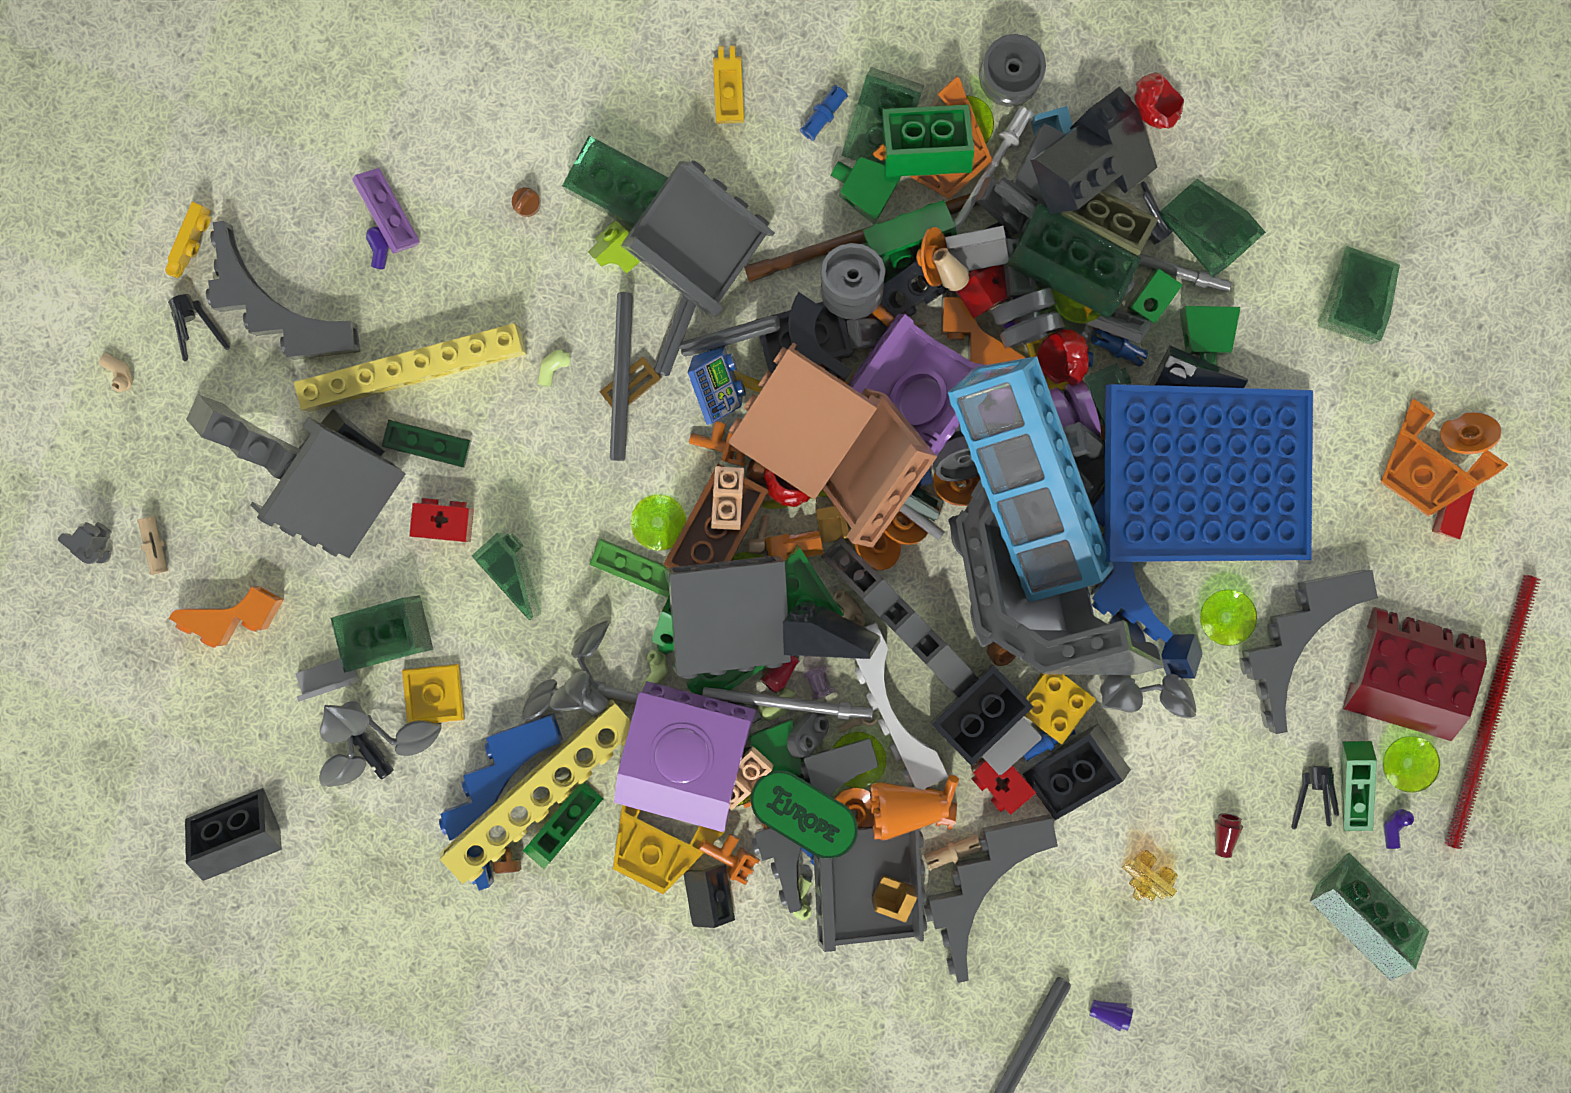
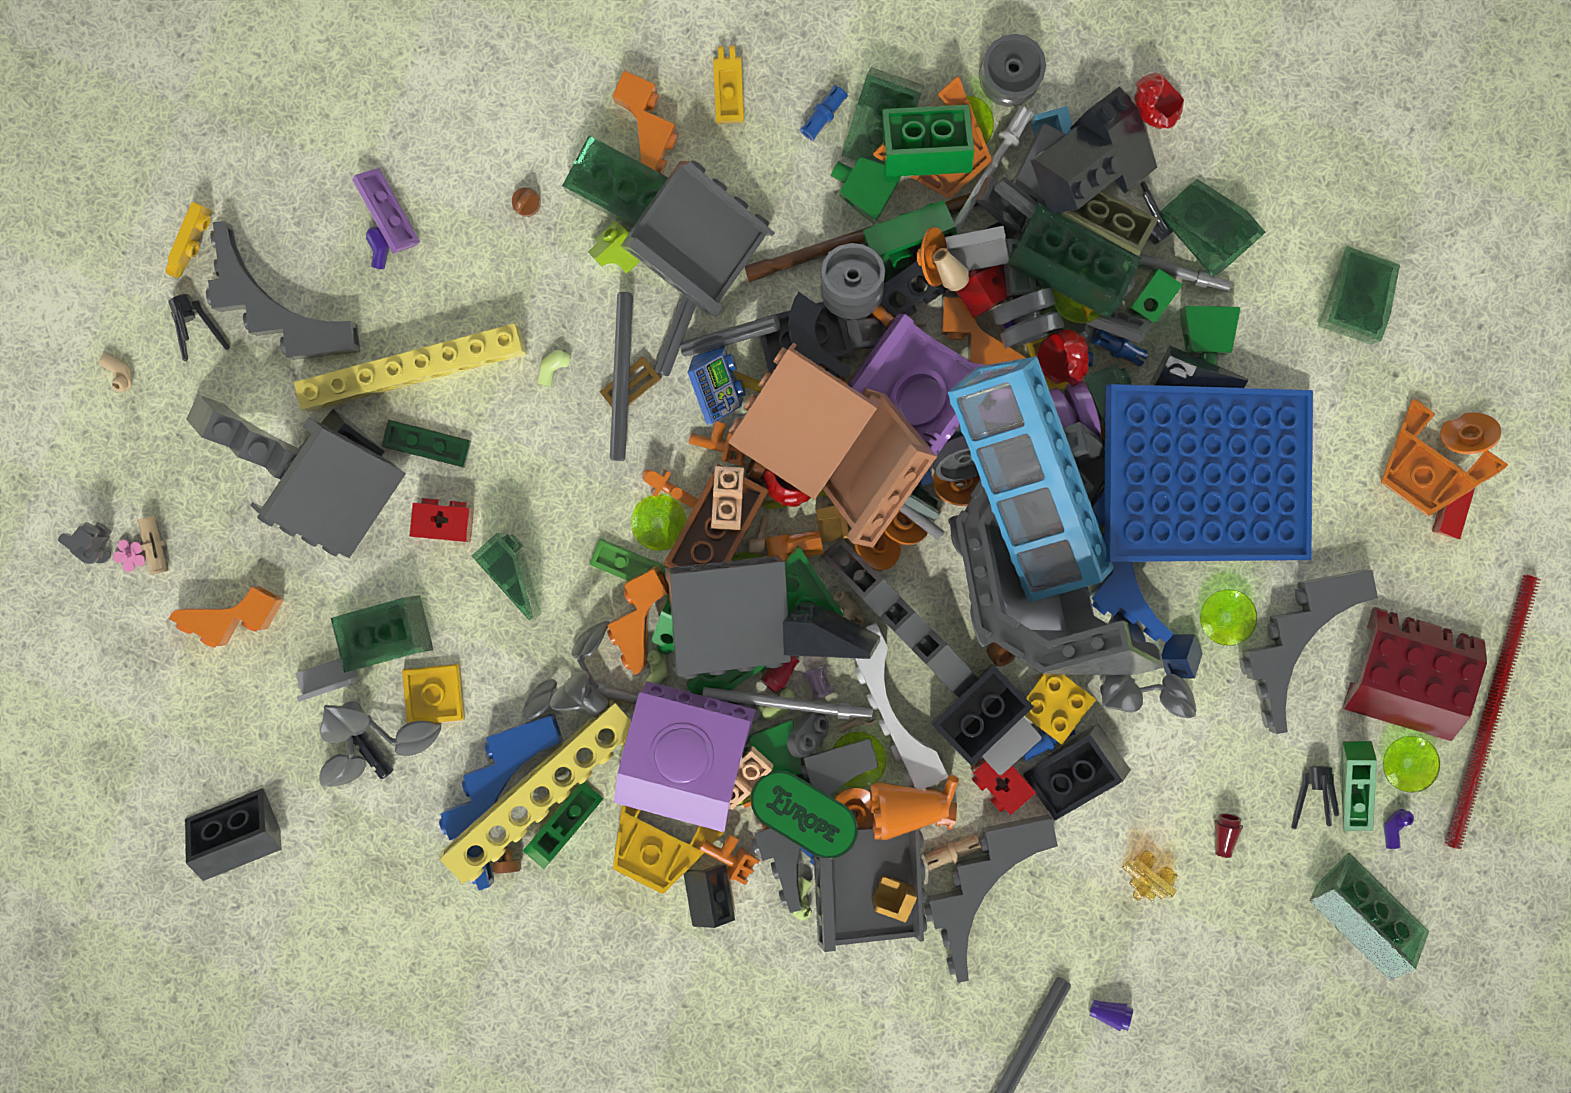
(129, 554): none -> bright pink plant
(631, 629): none -> orange arch
(654, 132): none -> orange arch
(660, 483): none -> orange arm

